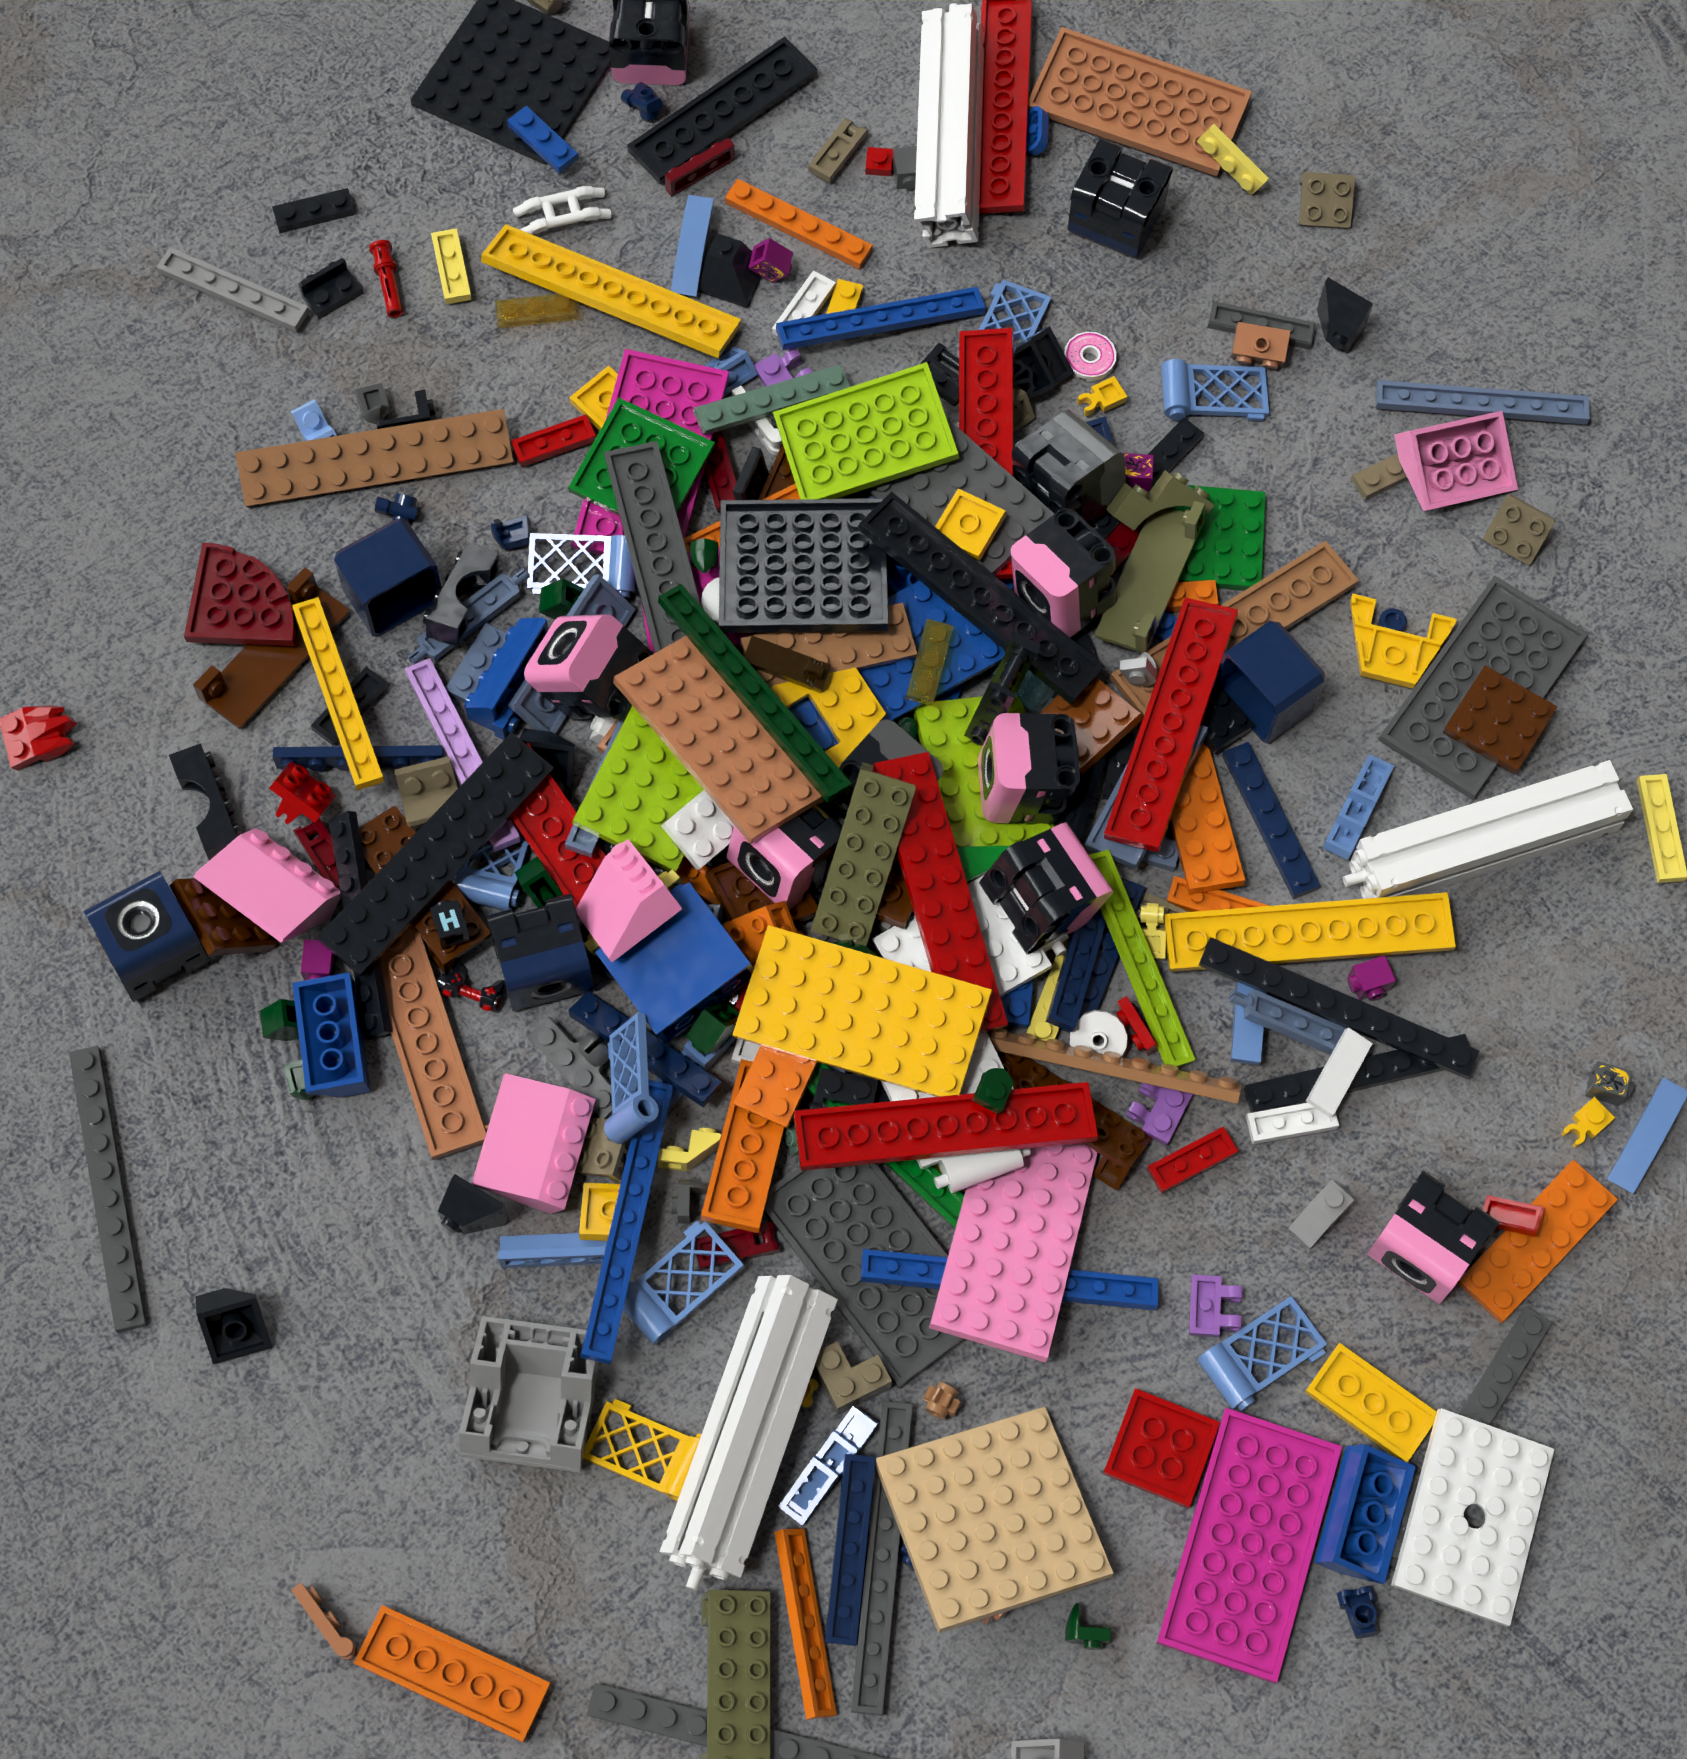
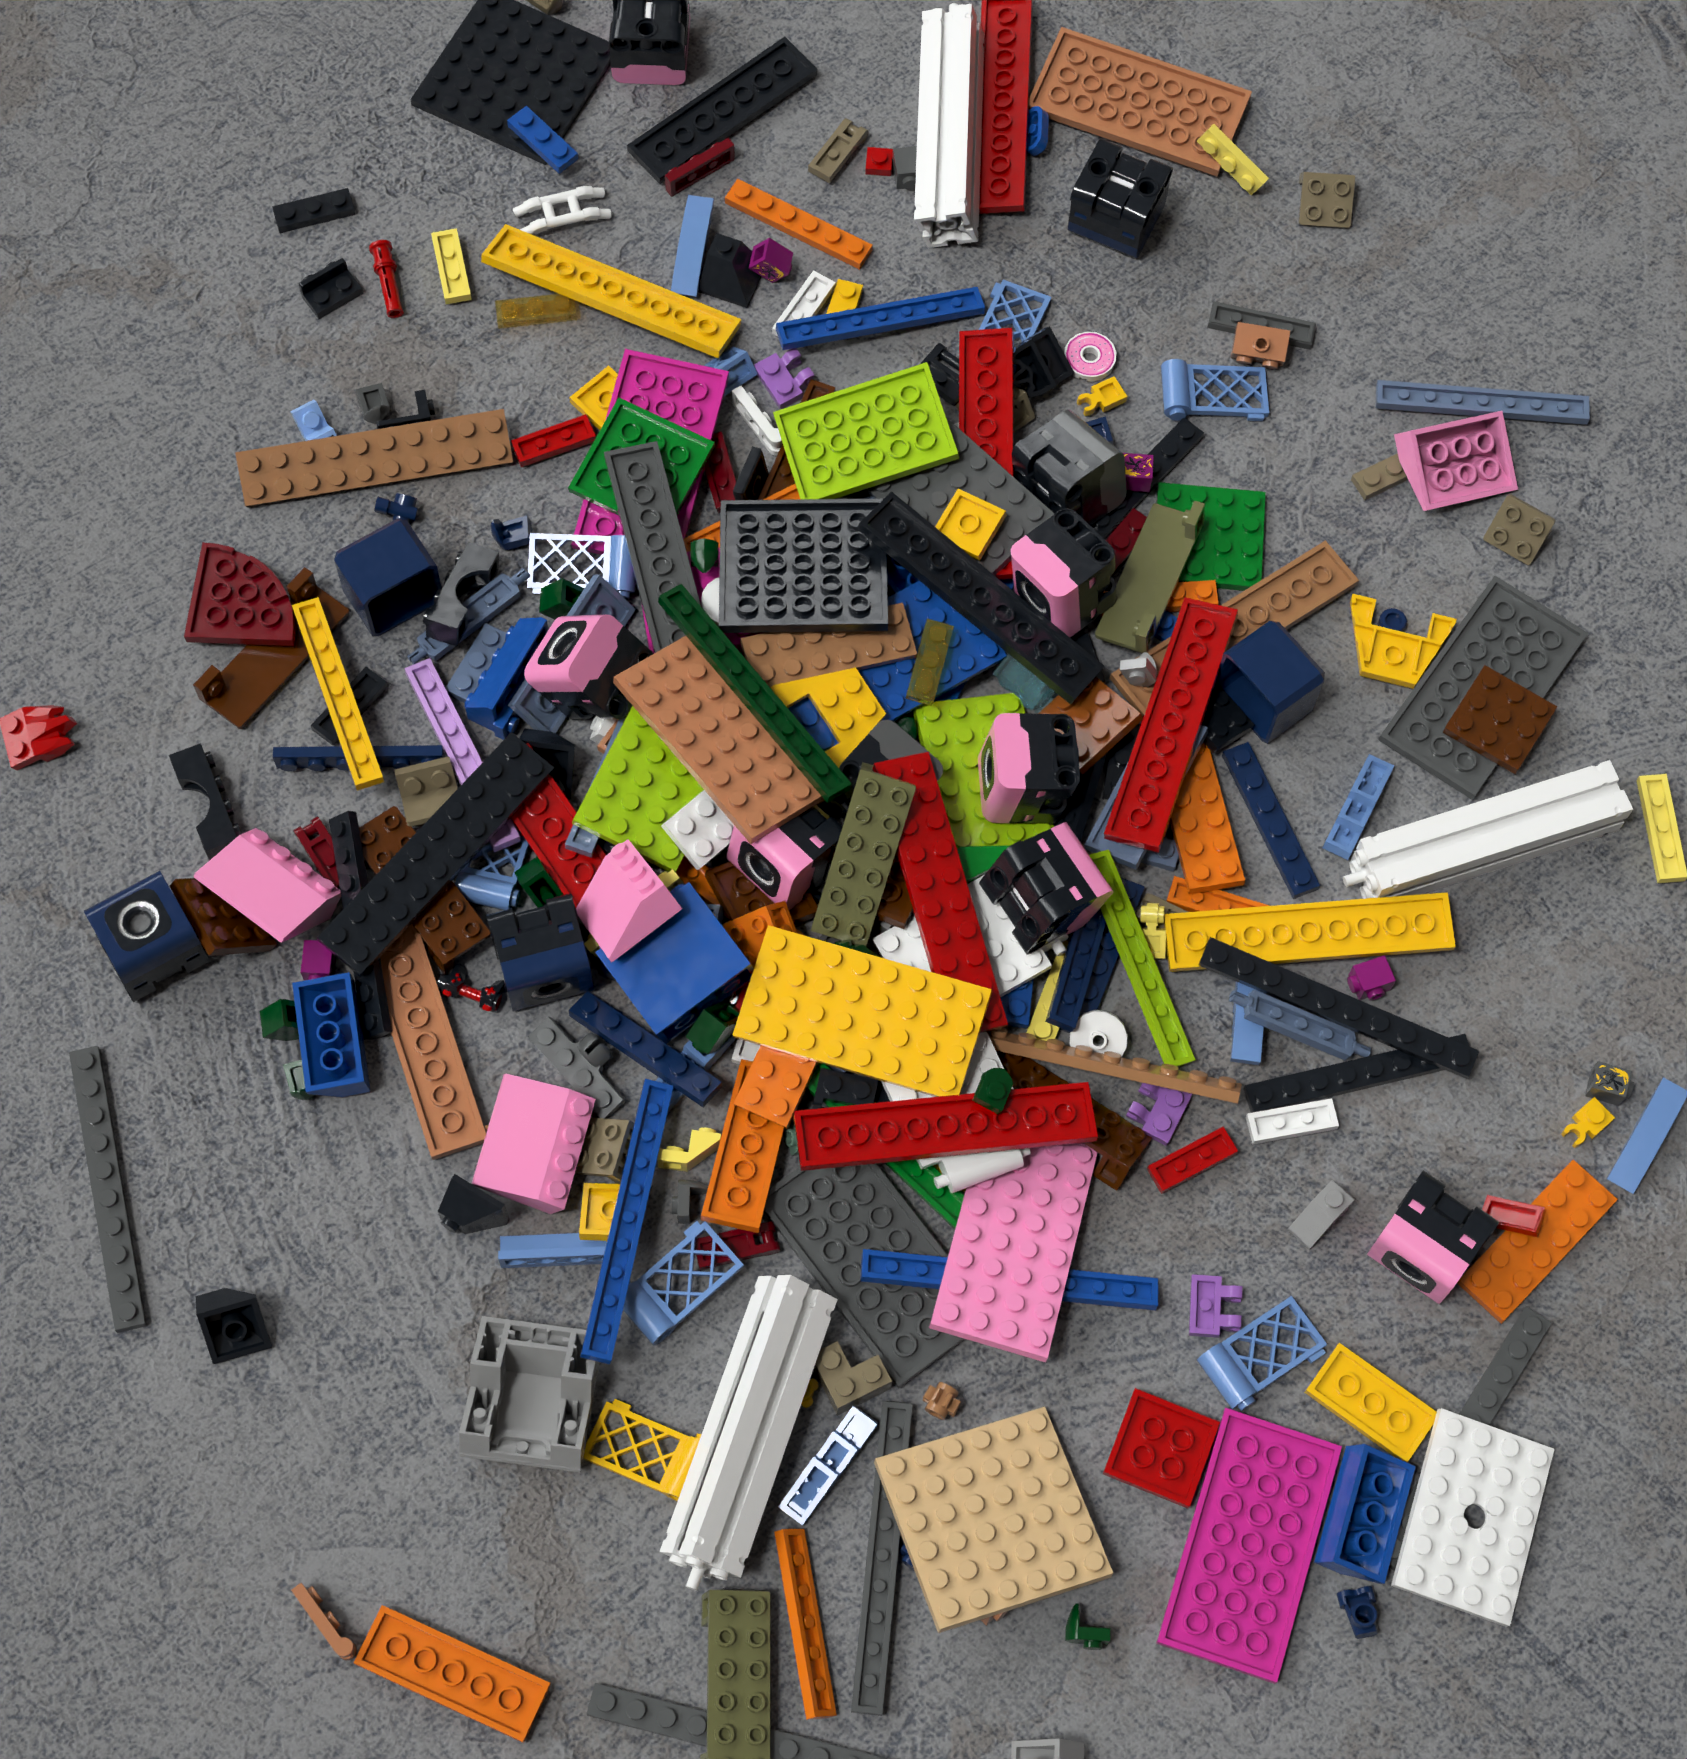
(233, 289): light grey plate -> none
(301, 794): red plate -> none
(449, 923): black brick -> none
(636, 1108): medium blue piece -> none
(644, 99): dark blue plate -> none
(768, 399): sand green plate -> none
(787, 664): dark brown hinge -> none
(850, 1550): dark blue plate -> none
(1003, 686): black fence -> none
(1136, 504): olive arch -> none
(1142, 1038): red plate -> none
(1339, 1072): white tile -> none
(1342, 315): black slope -> none

